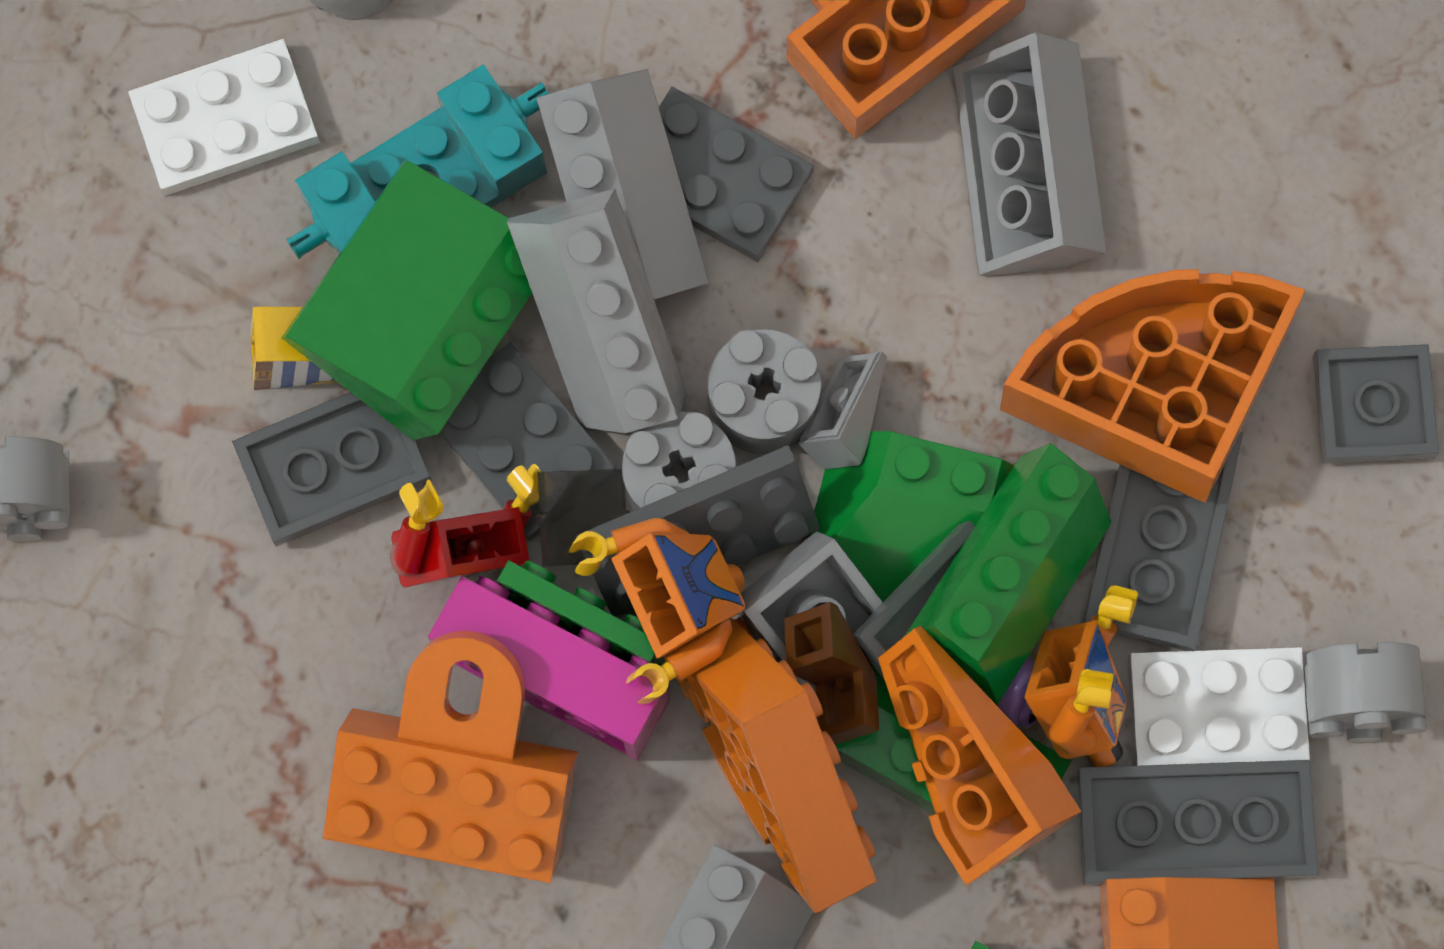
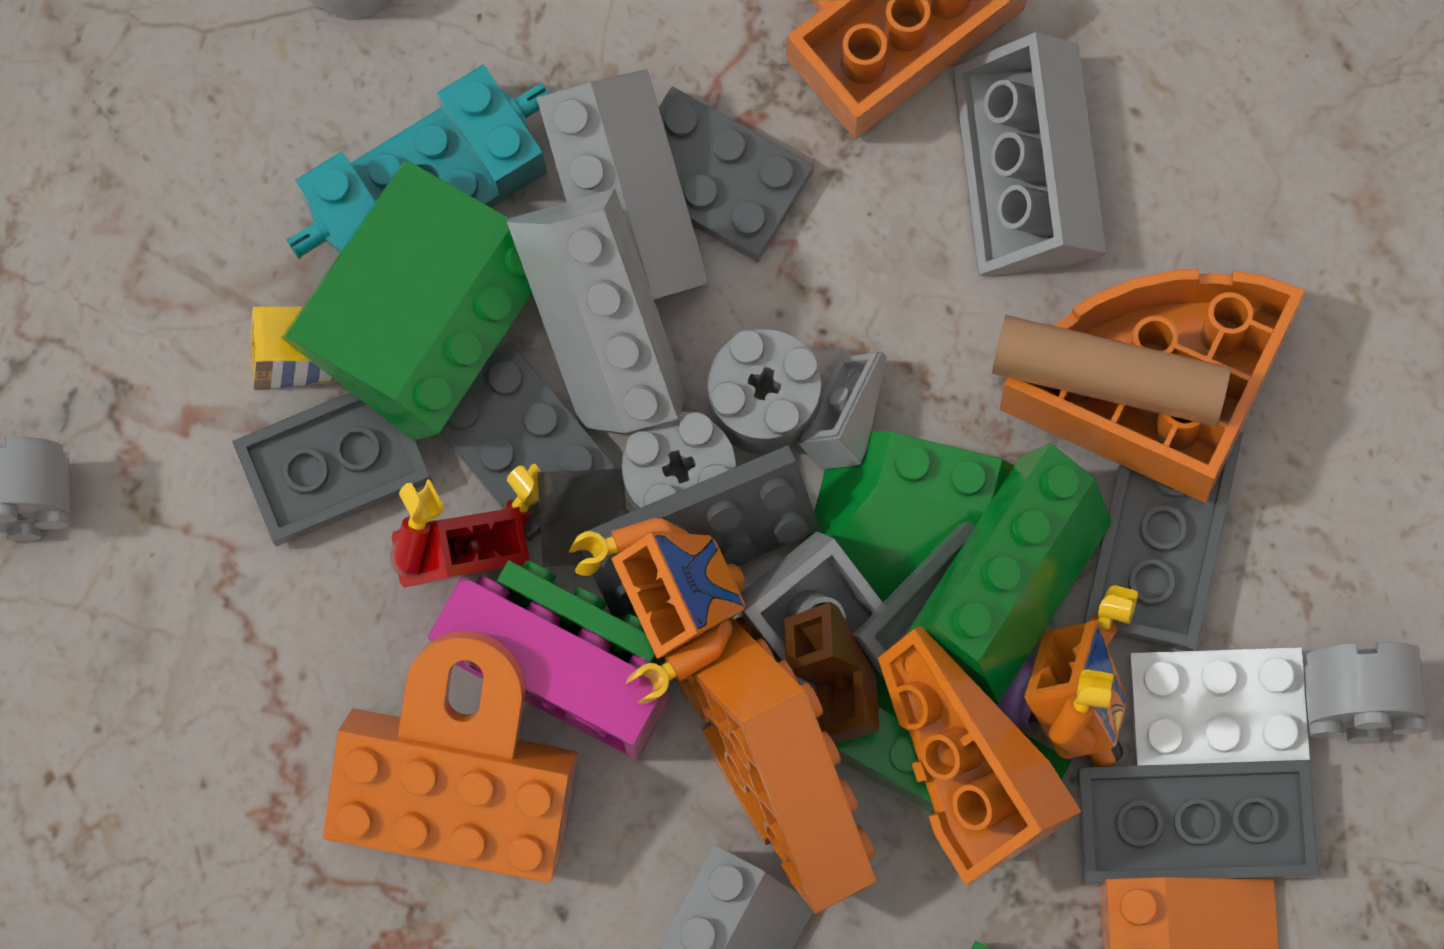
(223, 117): white plate -> none
(1111, 370): none -> medium nougat brick
(1375, 404): dark grey plate -> none

